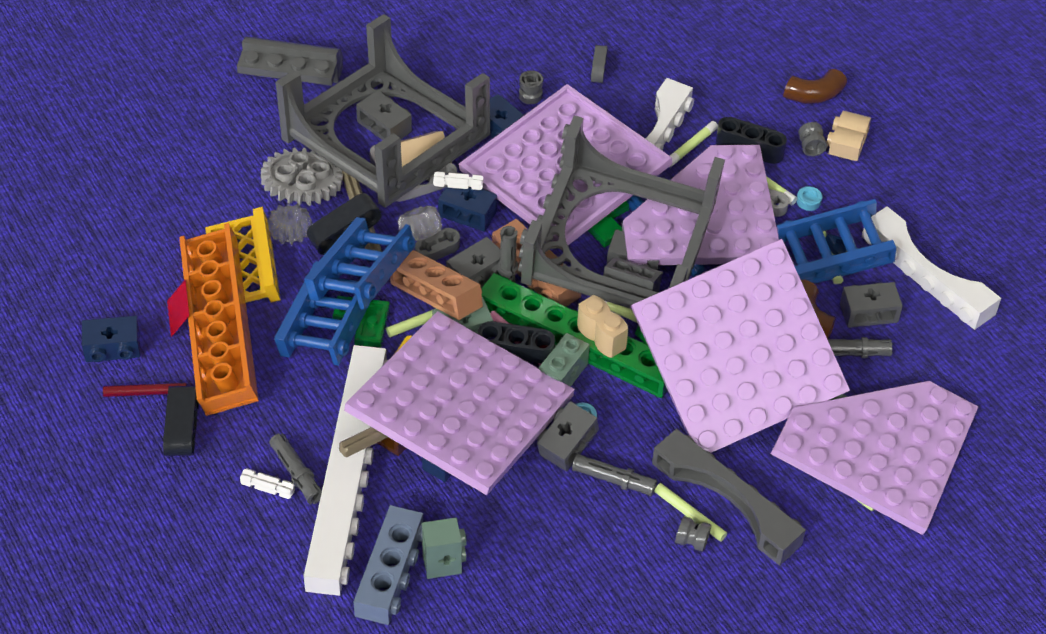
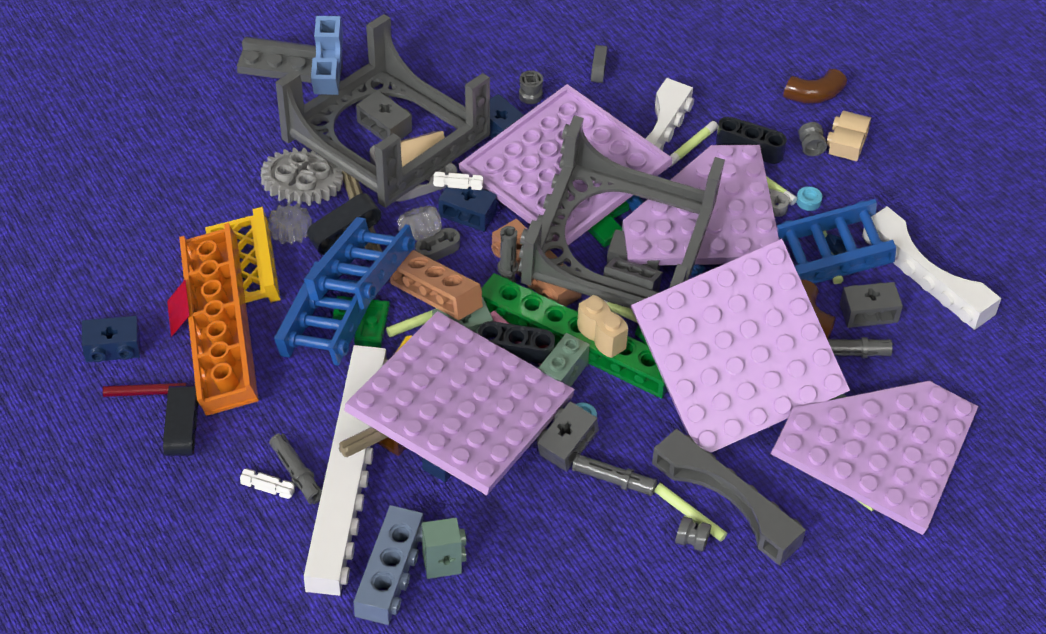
(327, 64): none -> medium blue arch
(477, 261): dark grey brick -> none

